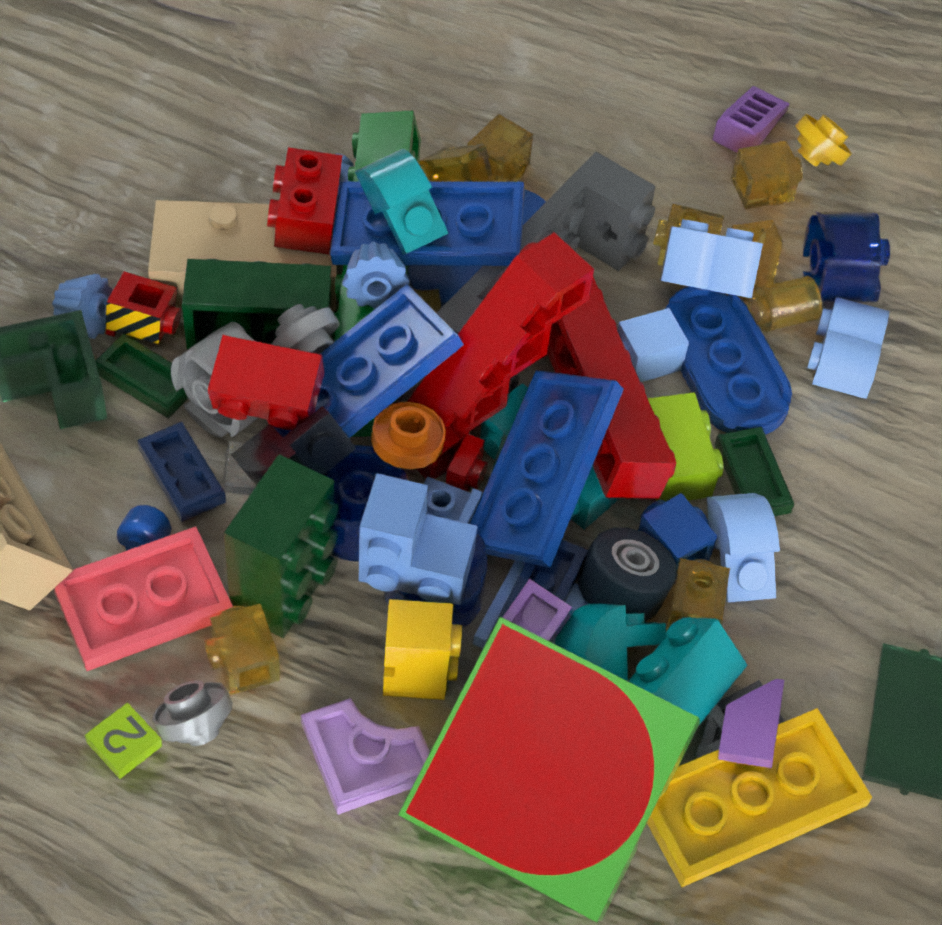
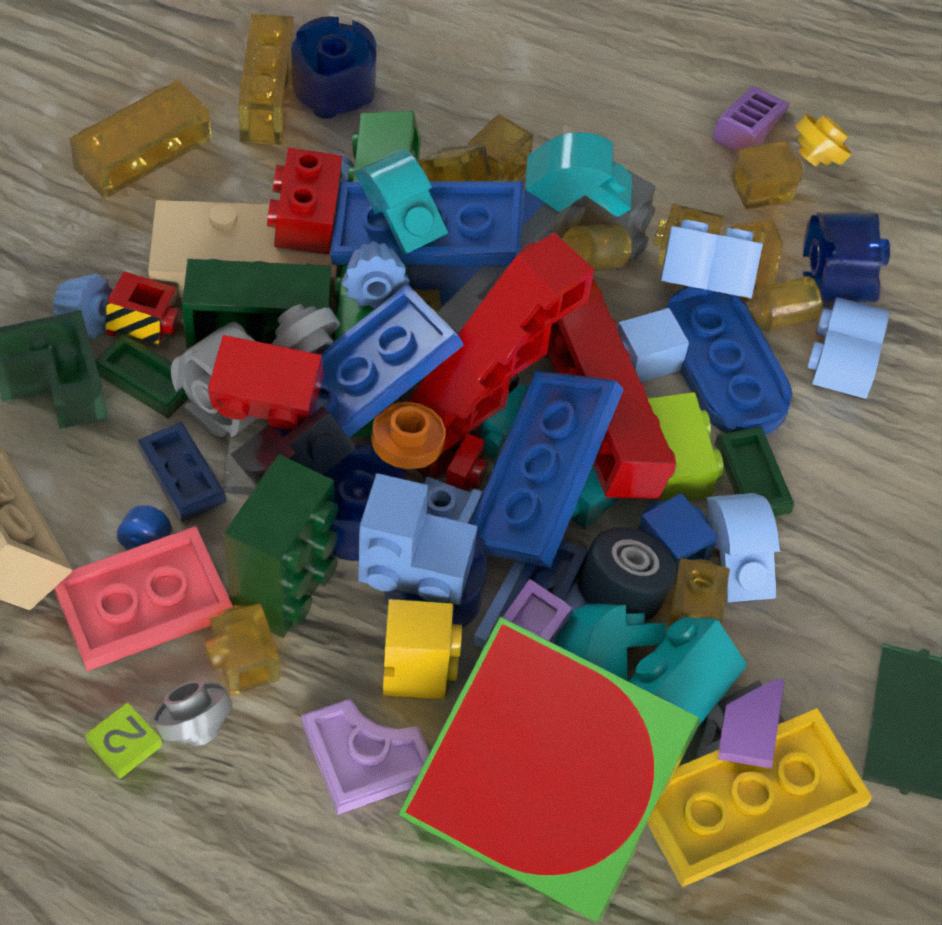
(140, 138): none -> clear yellow brick
(266, 79): none -> clear yellow brick
(333, 66): none -> clear blue brick
(577, 167): none -> teal brick
(600, 245): none -> clear yellow brick

